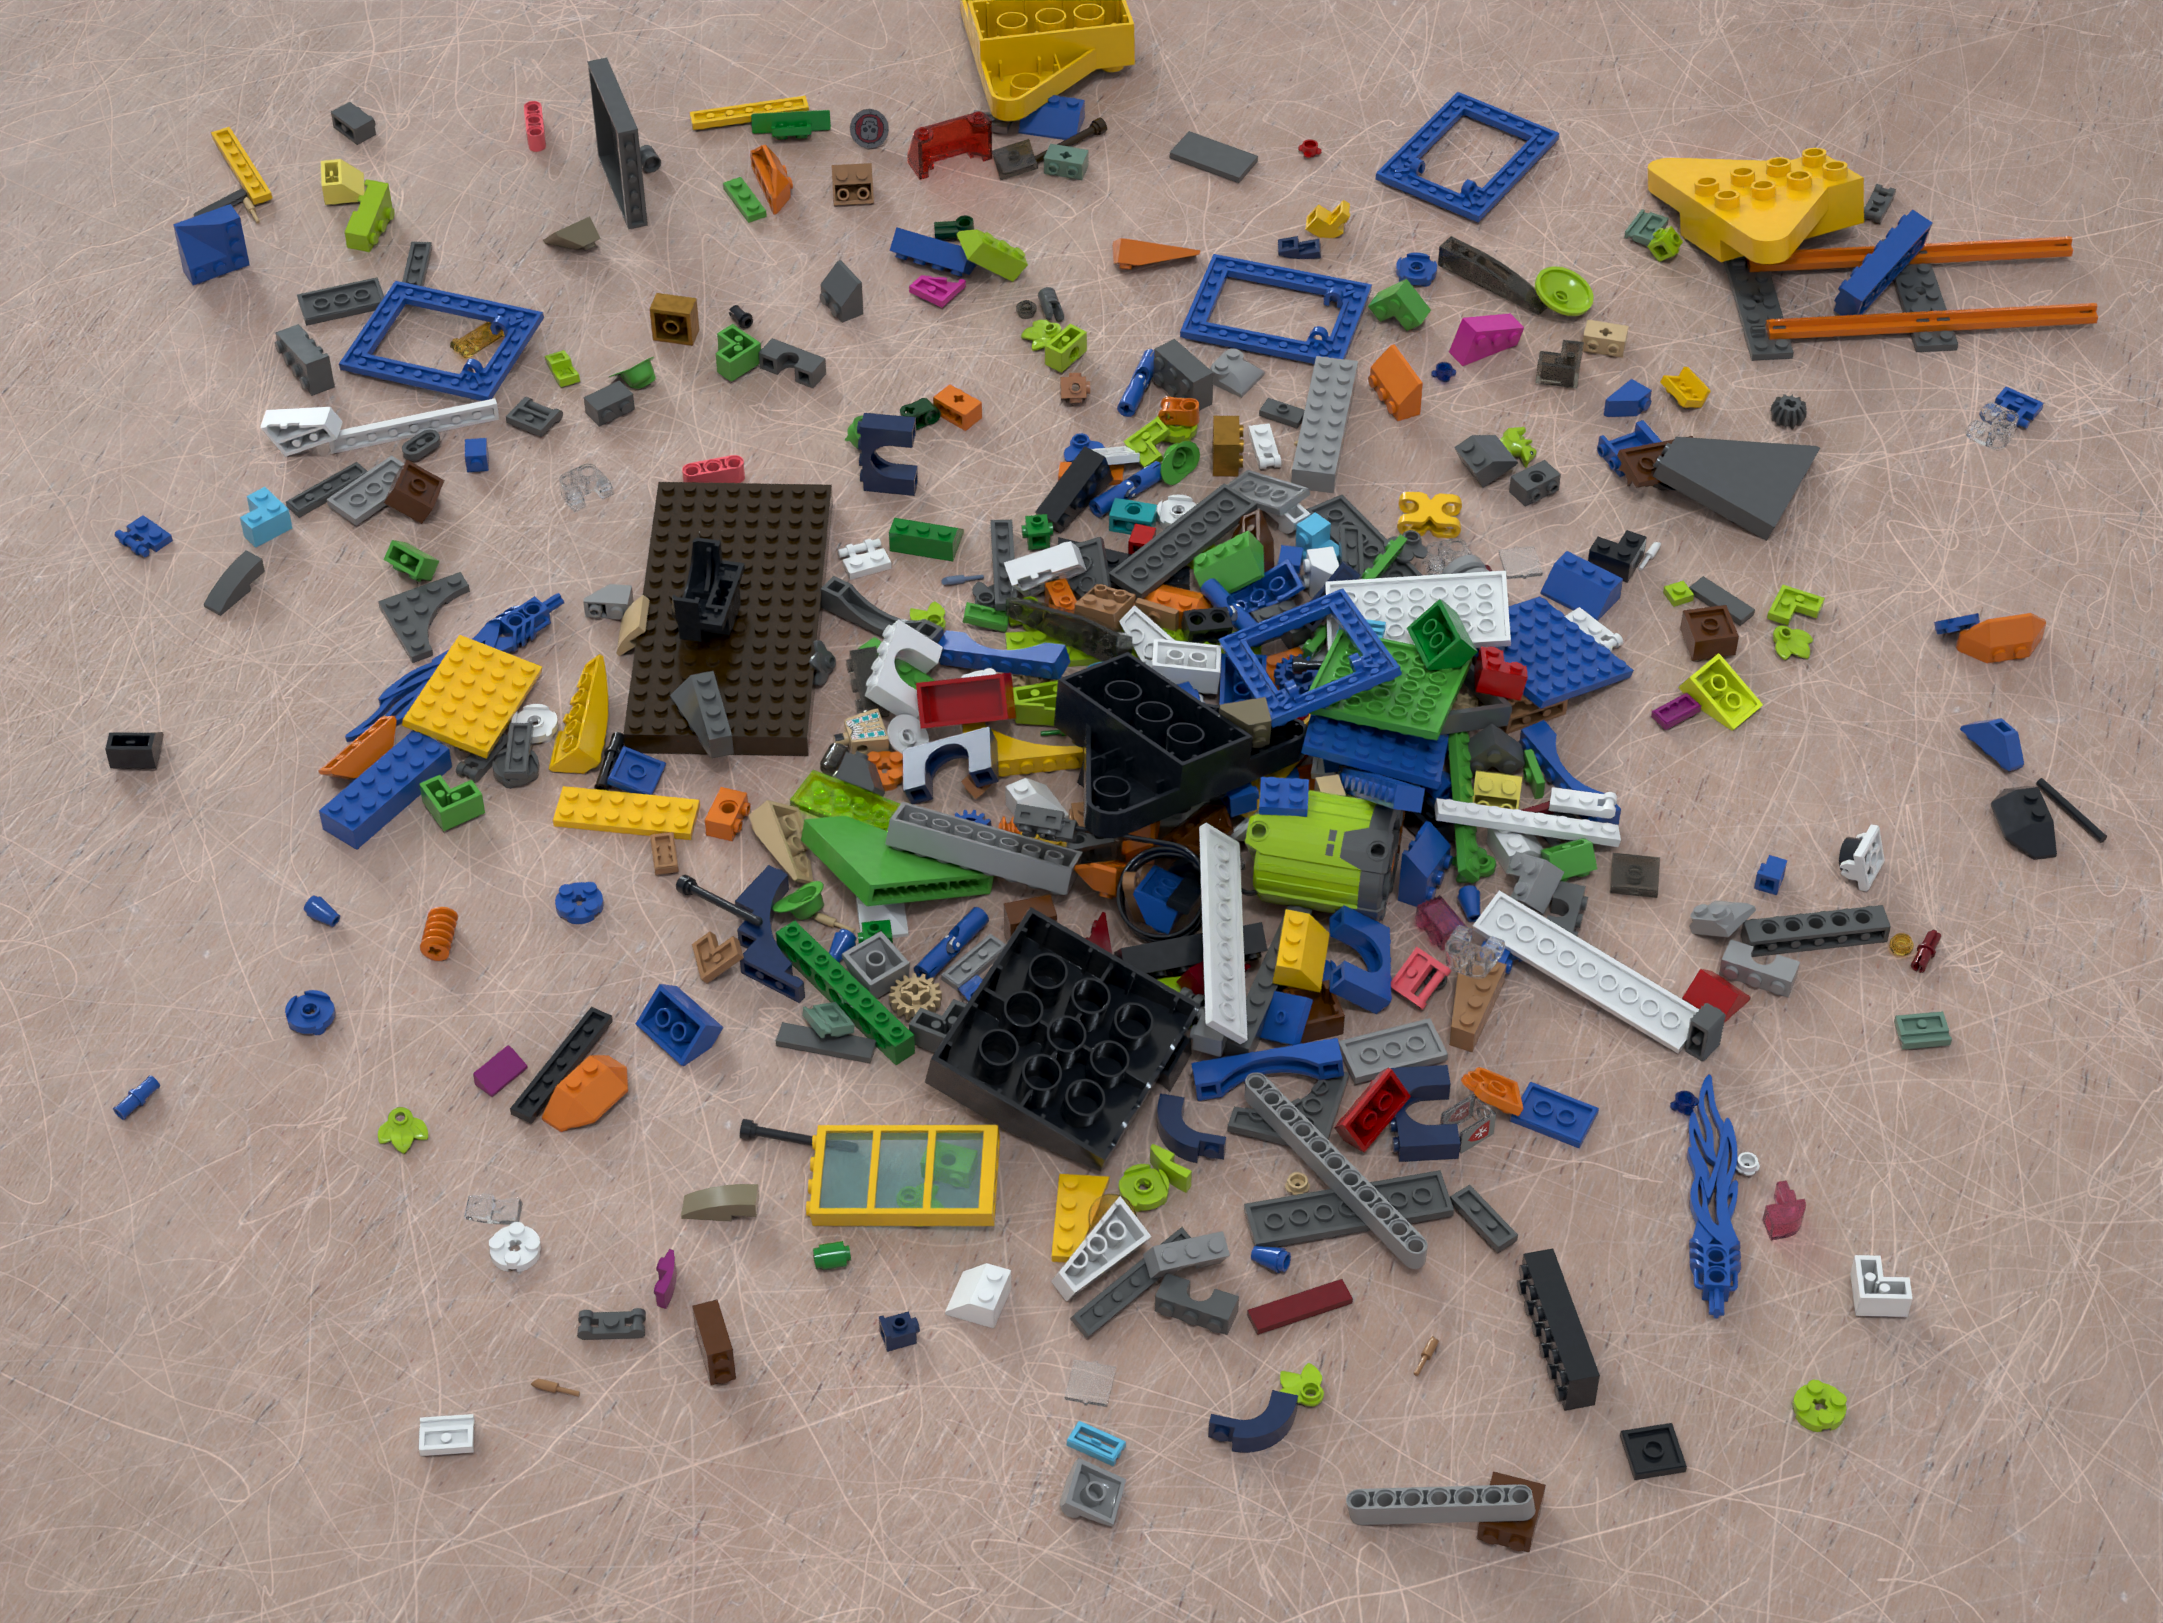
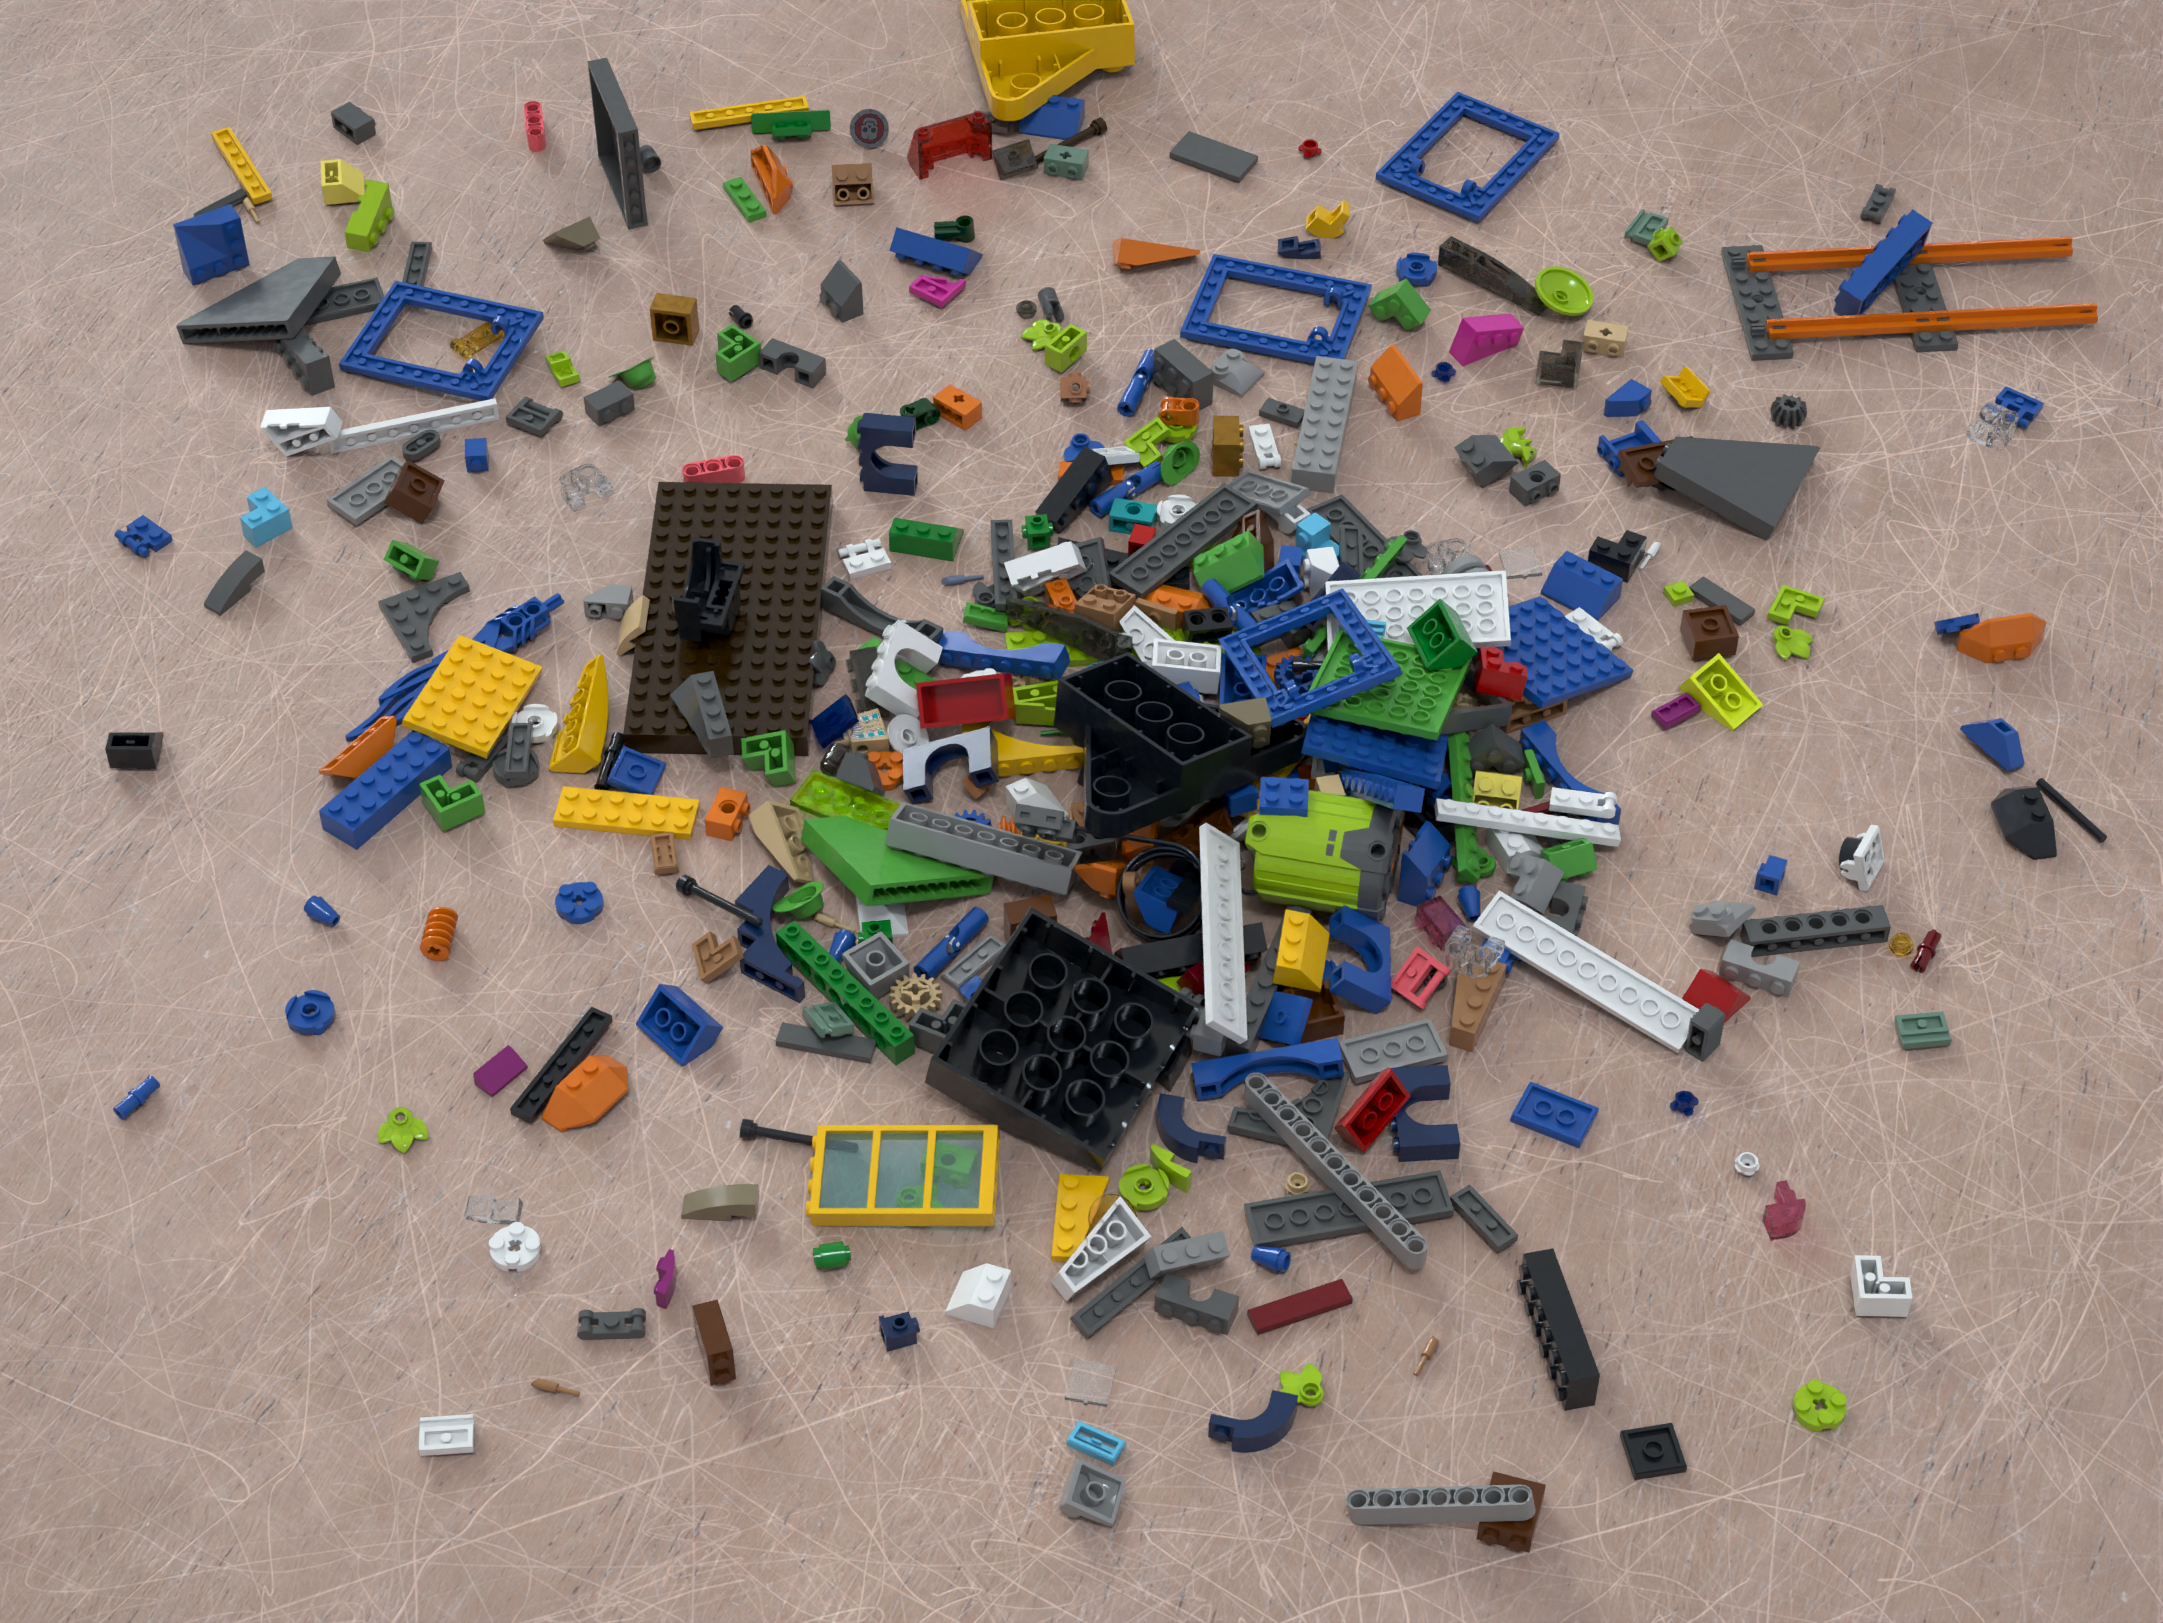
(267, 308): none -> dark grey slope
(317, 494): dark grey tile -> none
(772, 752): none -> bright green brick
(834, 721): none -> clear blue tile
(934, 614): lime plate -> none
(993, 253): lime slope -> none
(1430, 514): yellow piece -> none
(1465, 1110): clear piece -> none
(1494, 1090): orange plate -> none
(1635, 875): clear smoke plate -> none
(1713, 1247): blue piece -> none
(1758, 204): yellow brick -> none

